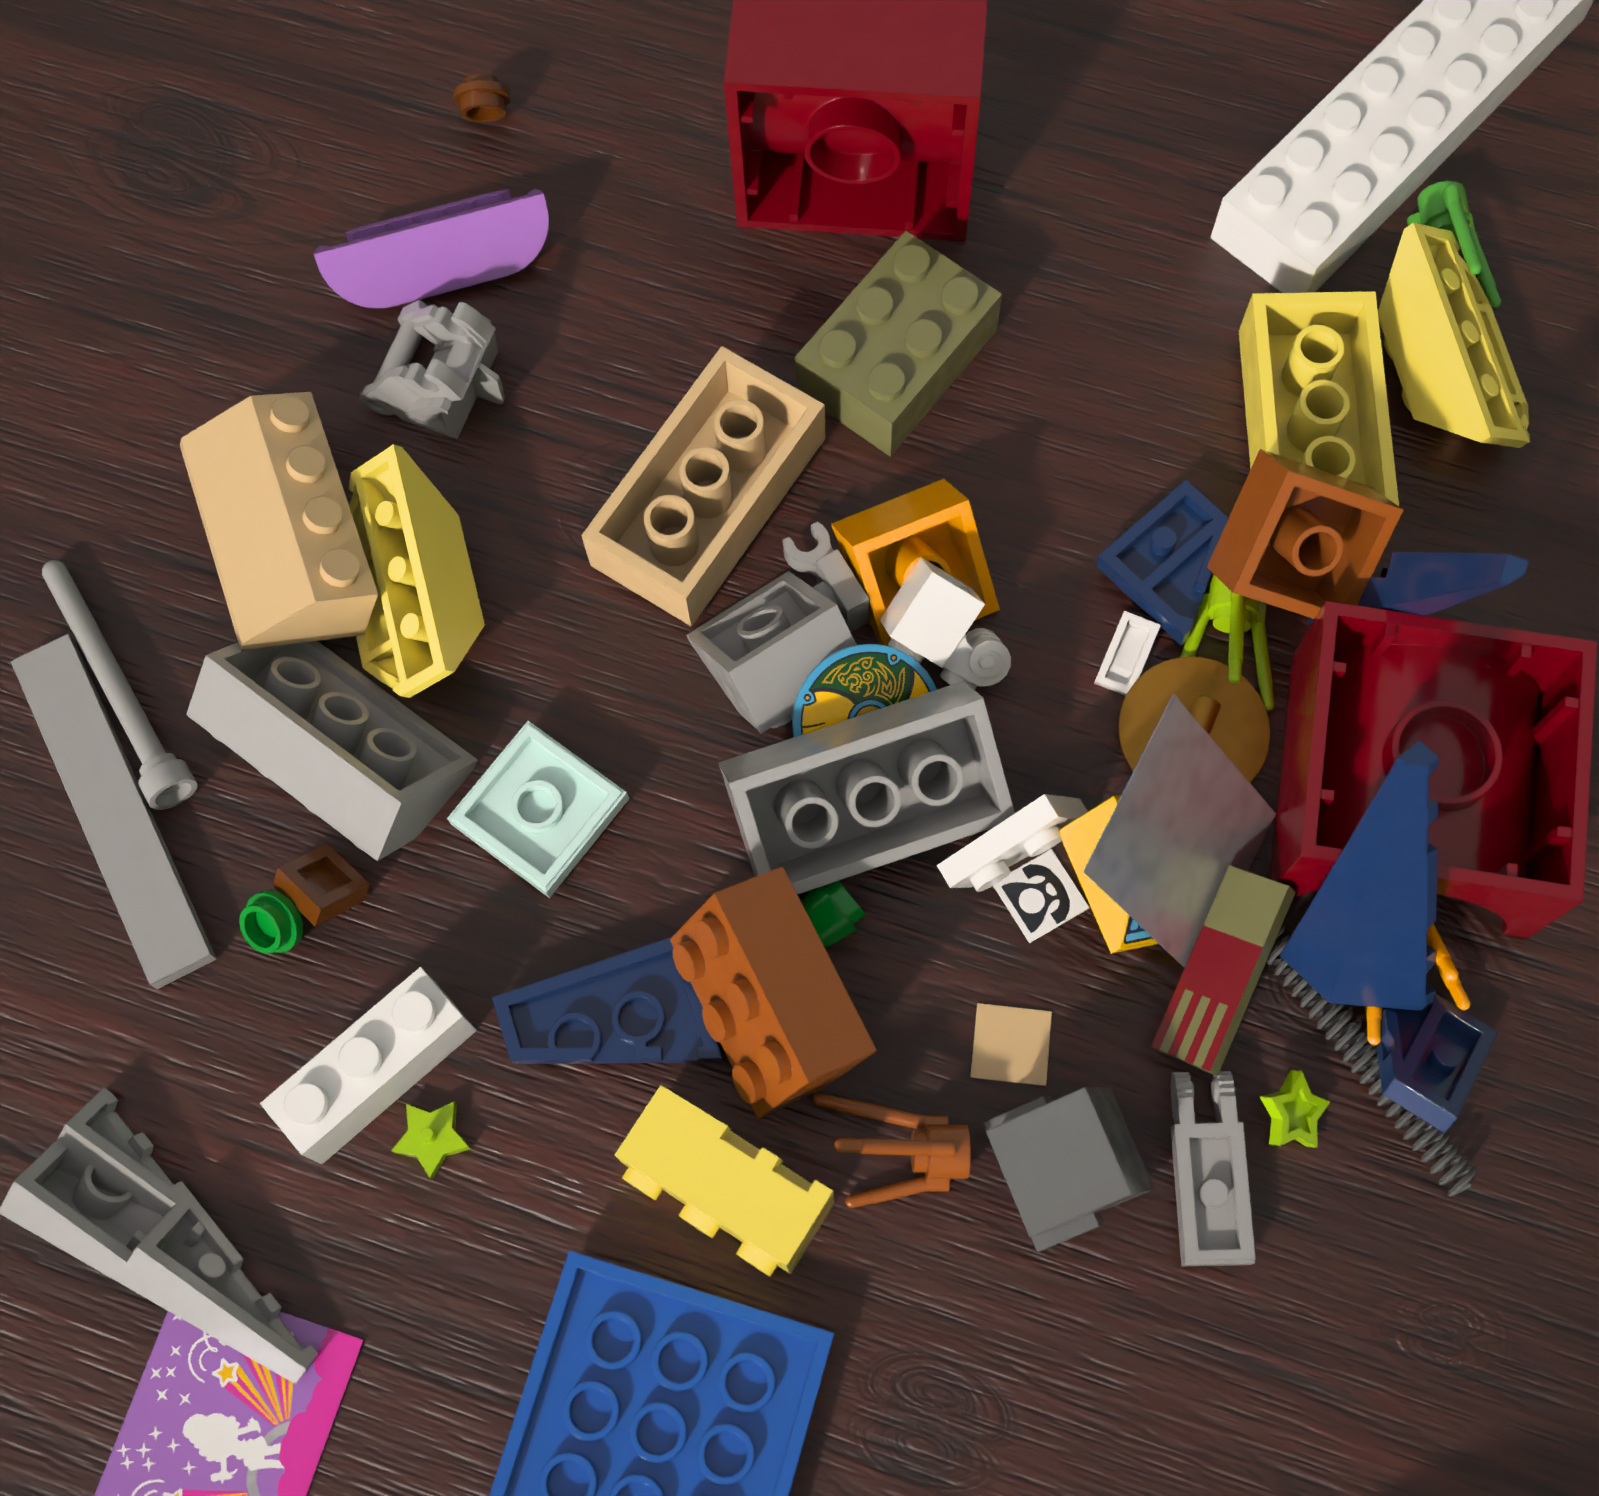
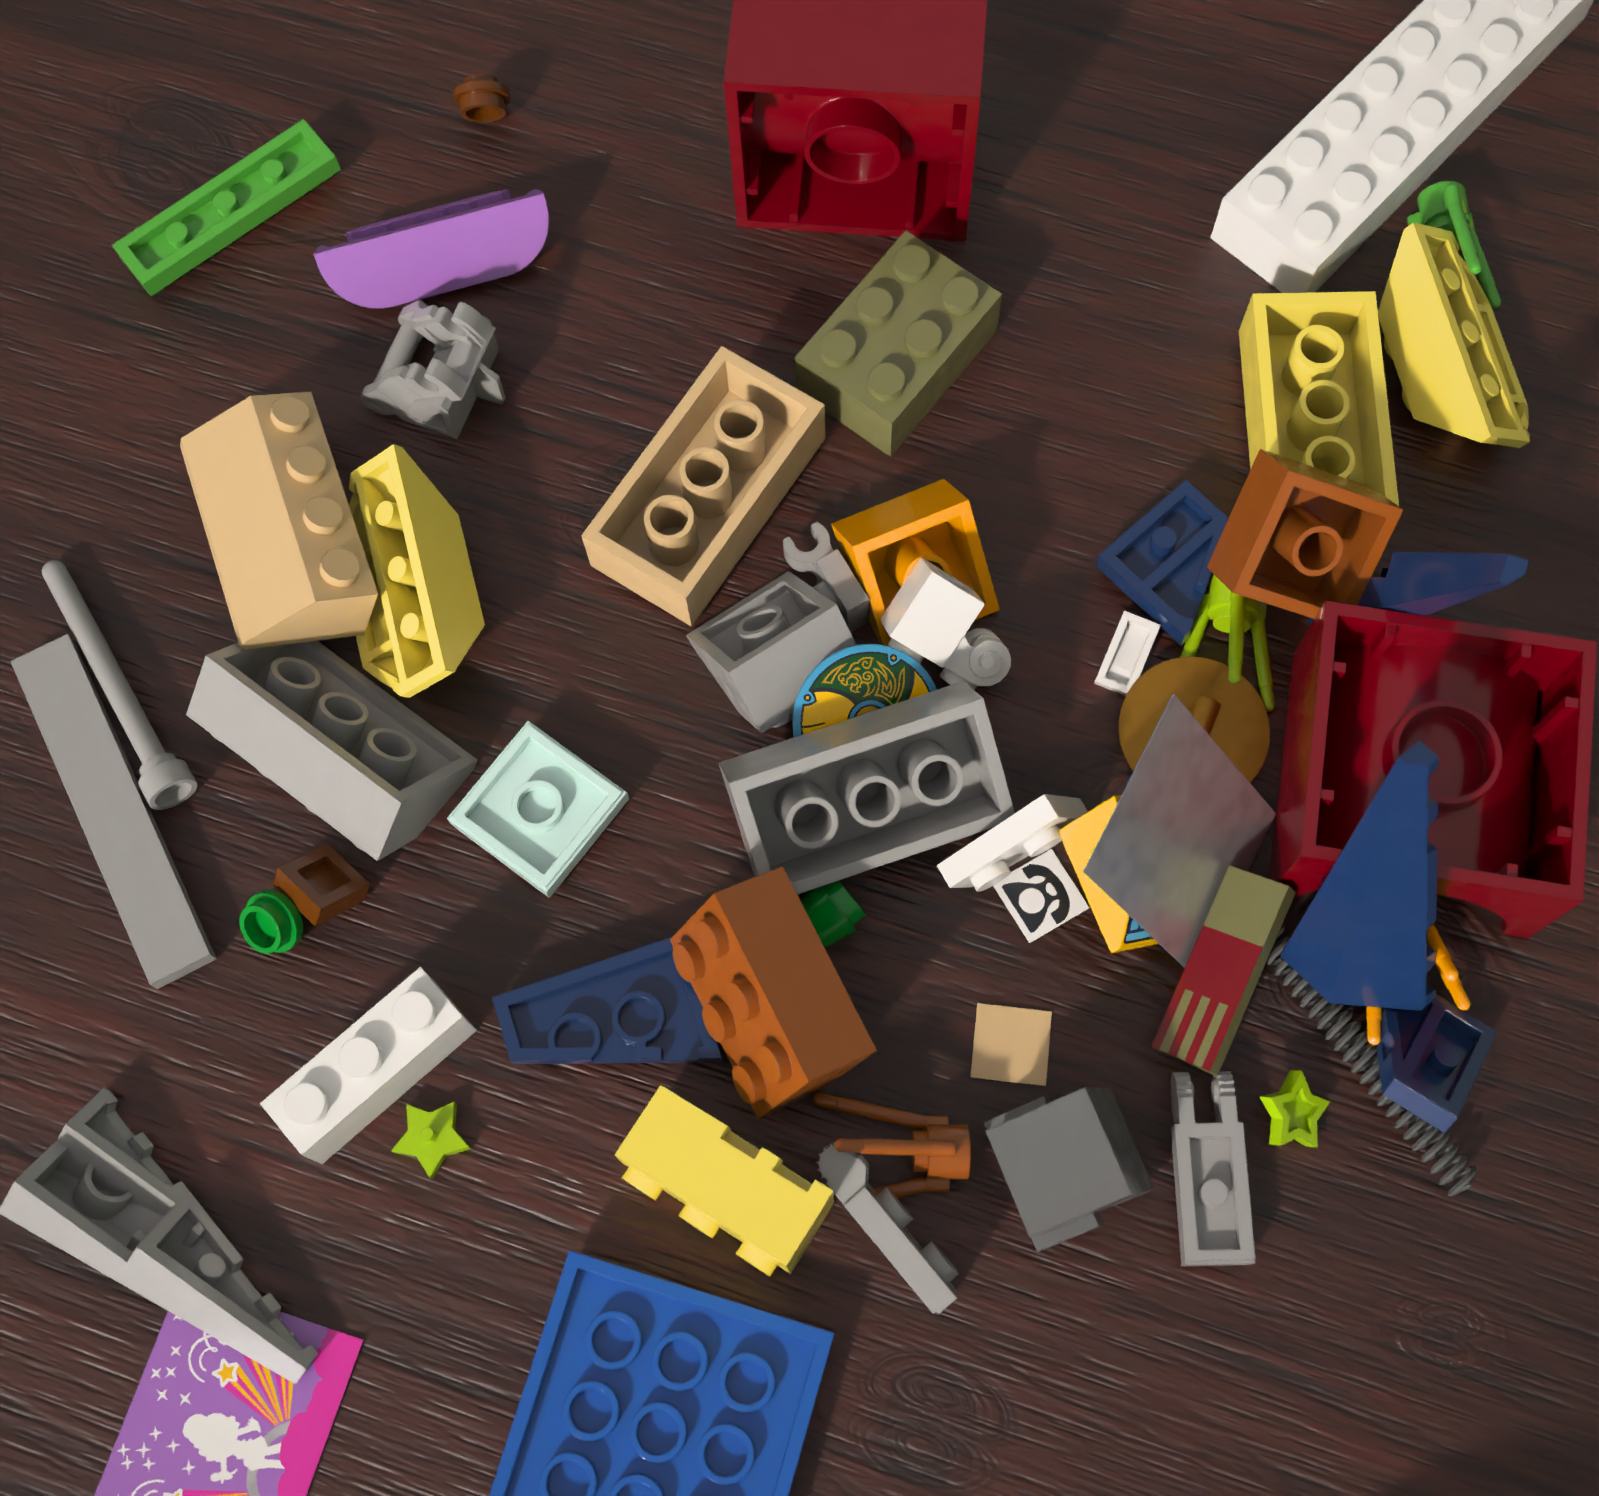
(226, 207): none -> bright green plate
(885, 1221): none -> light grey hinge

